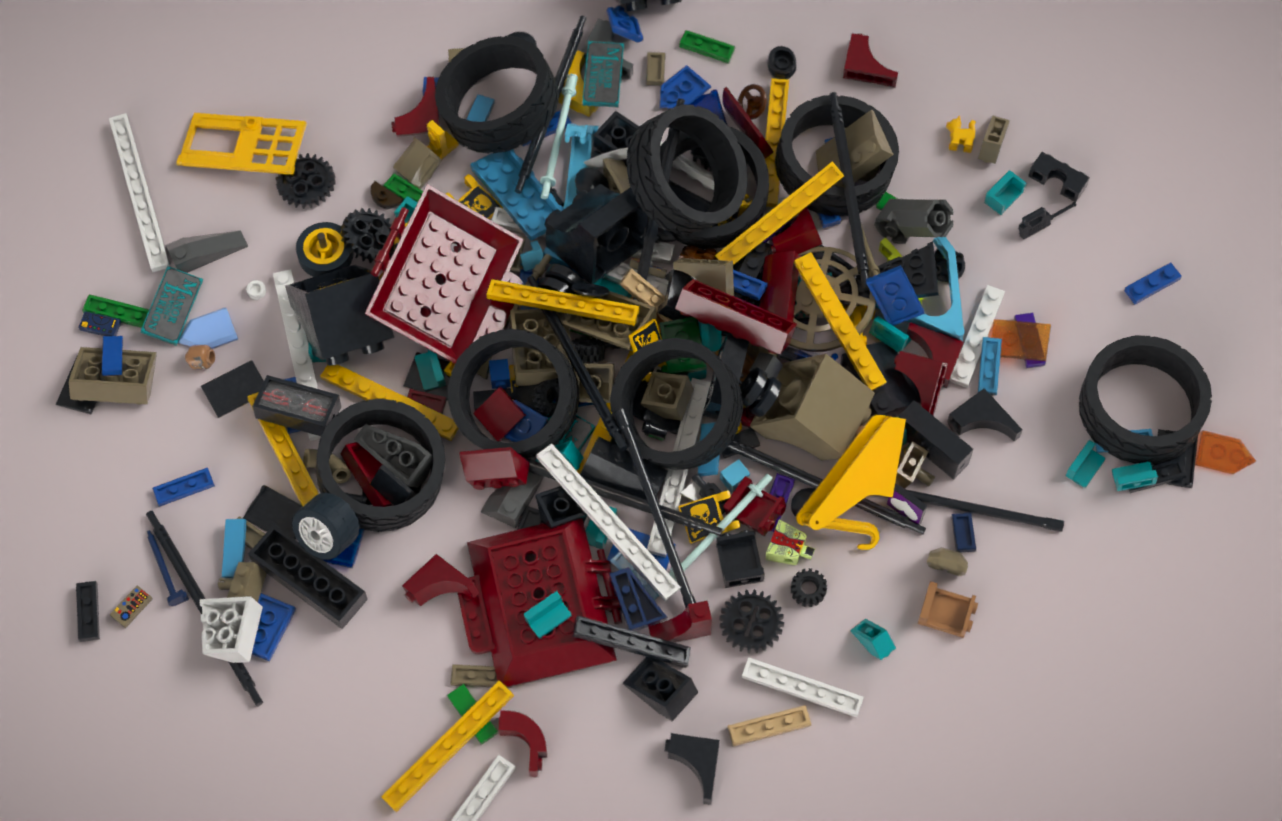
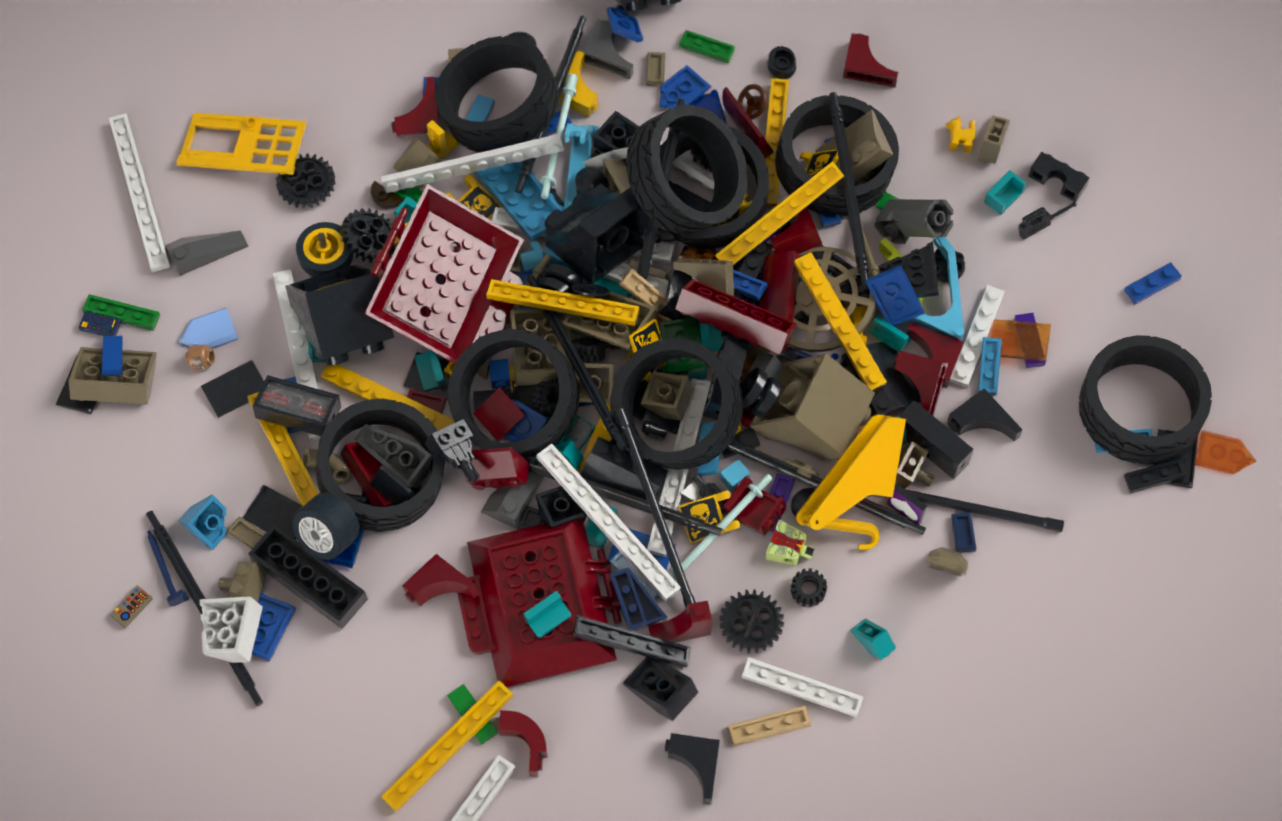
(87, 611): black plate -> none
(171, 305): tile -> none
(183, 487): blue tile -> none
(206, 521): none -> dark azure slope
(233, 546): dark azure tile -> none
(256, 290): white tile -> none
(454, 447): none -> brick
(472, 163): none -> white plate
(473, 676): dark tan tile -> none
(603, 74): tile -> none
(739, 559): black panel -> none
(803, 468): none -> dark tan plate
(818, 160): none -> flag
(947, 611): medium nougat panel -> none
(1085, 465): teal panel -> none
(1134, 476): teal panel -> none

